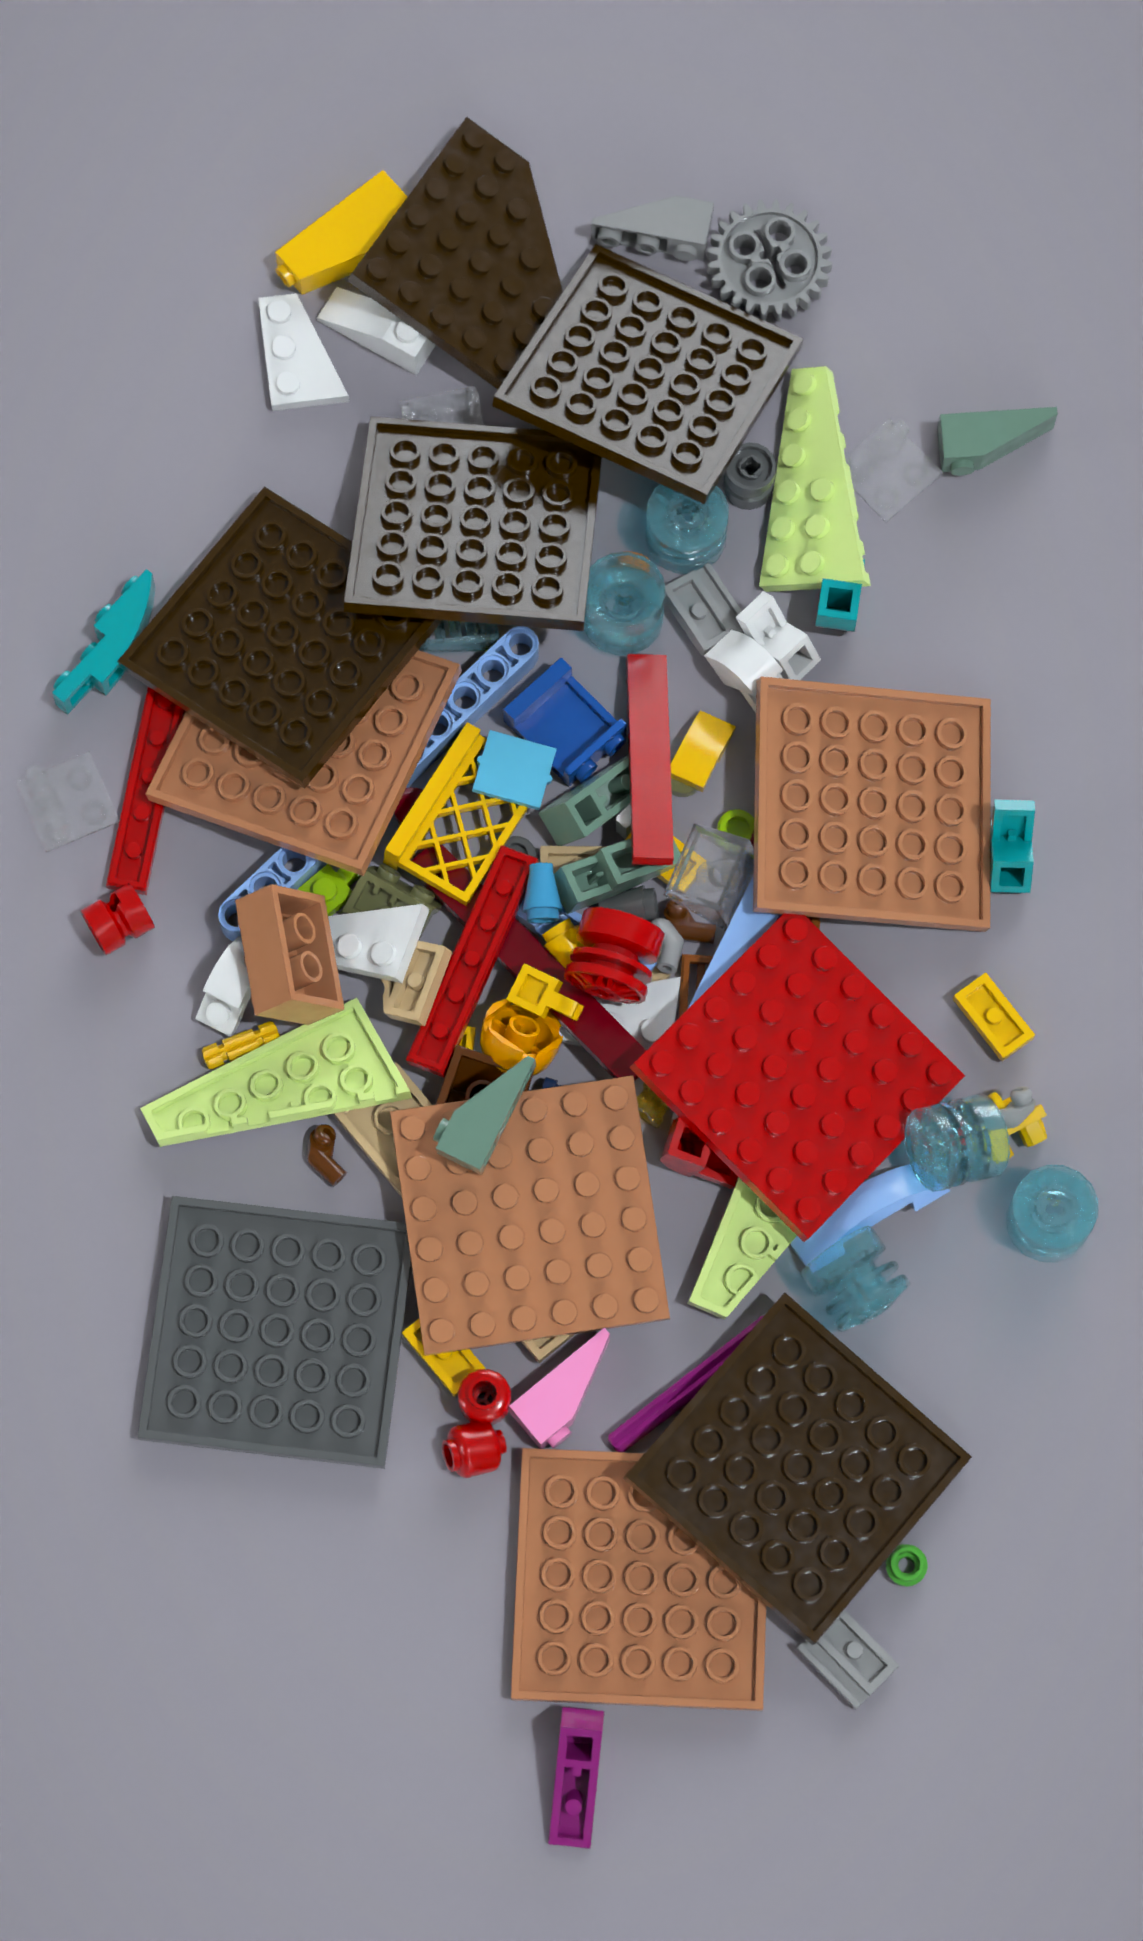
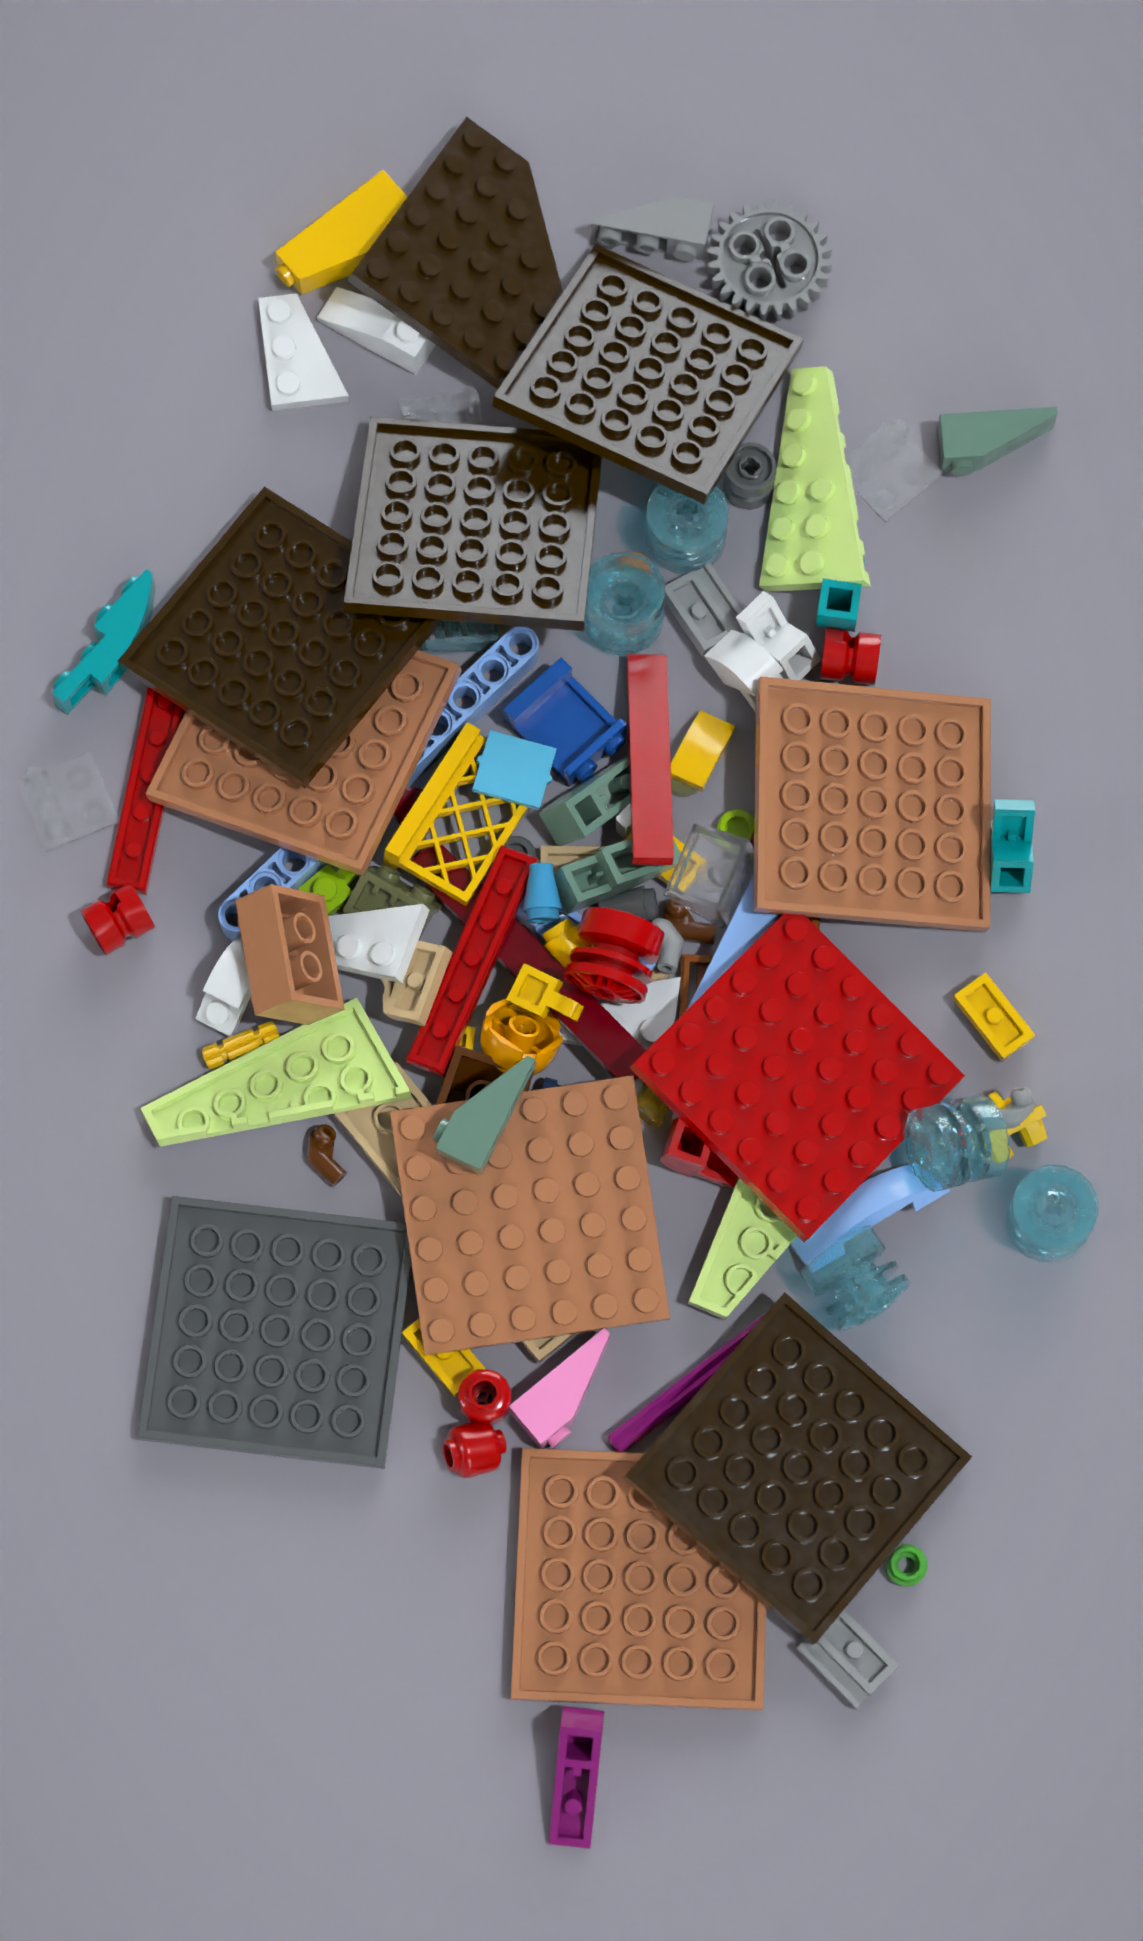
(850, 656): none -> red wheel

